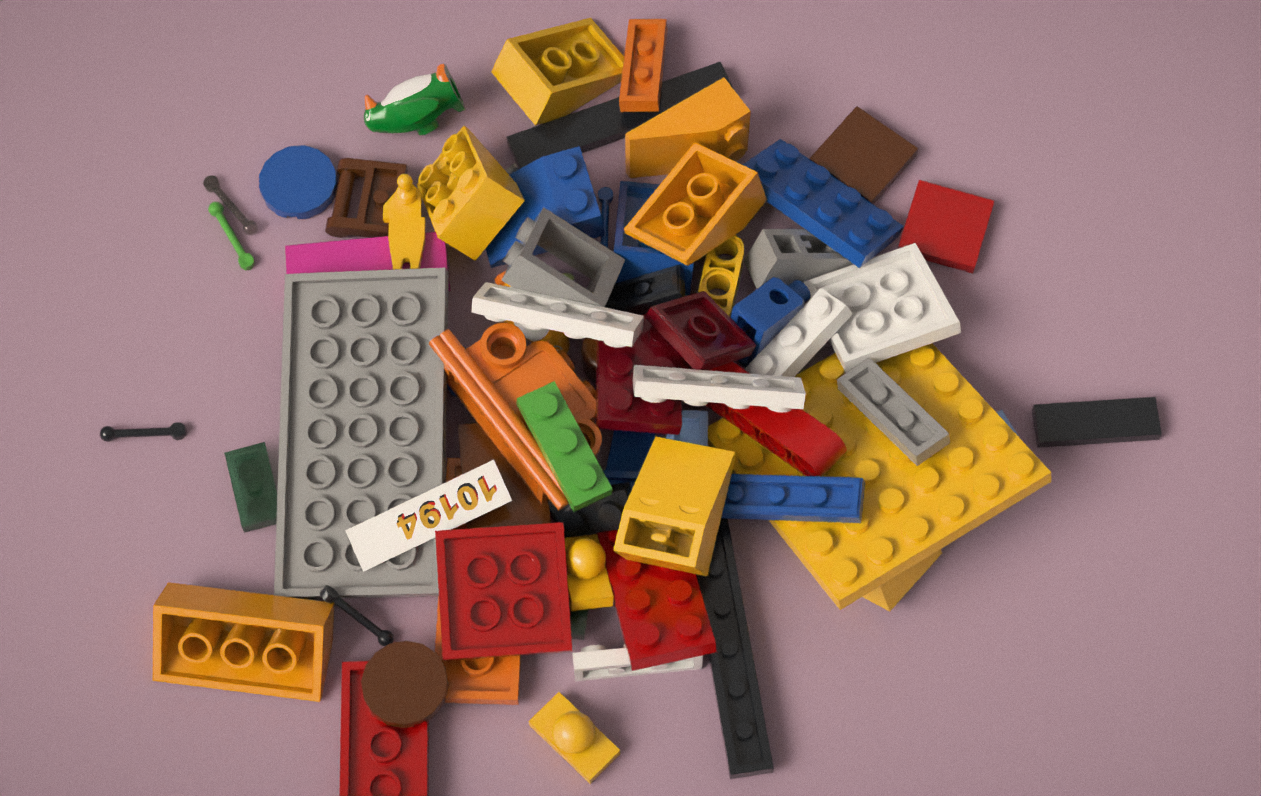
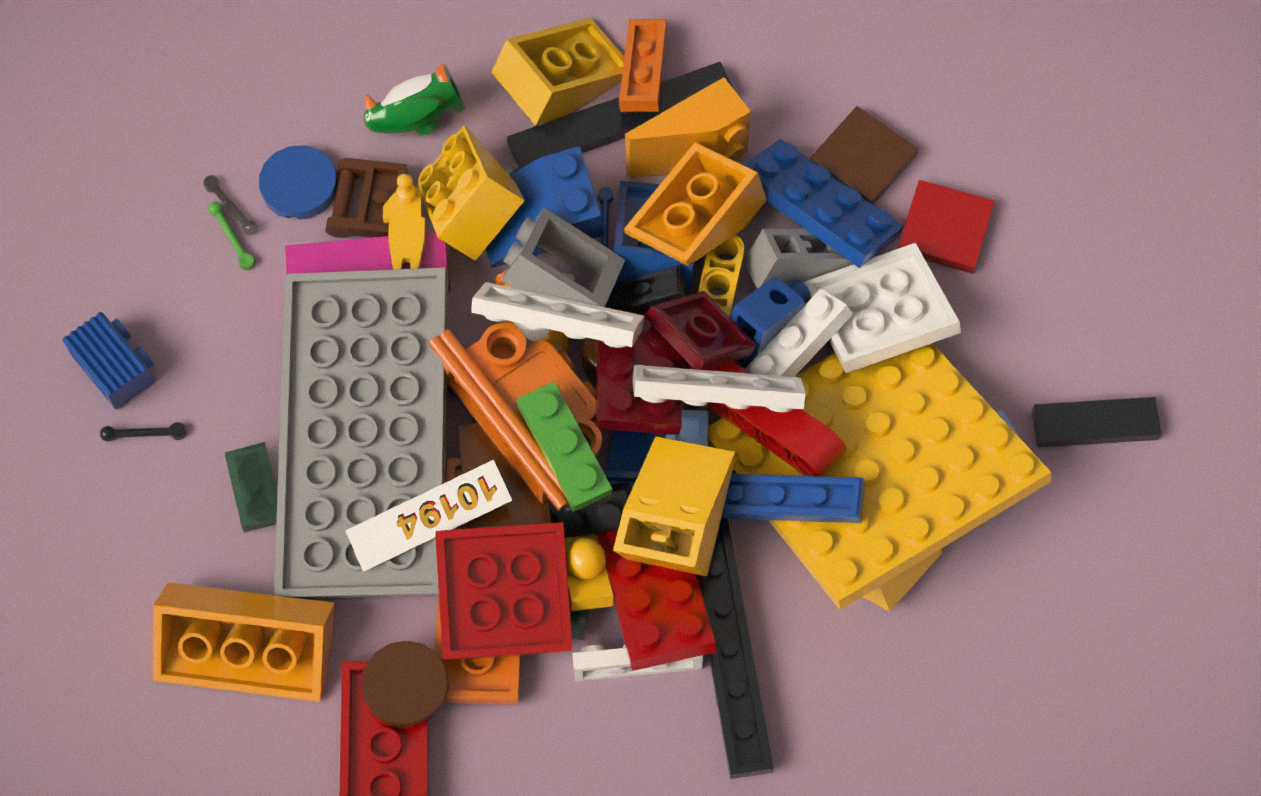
(109, 360): none -> blue brick
(331, 596): black hinge -> none
(574, 737): yellow tile -> none
(893, 411): light grey plate -> none

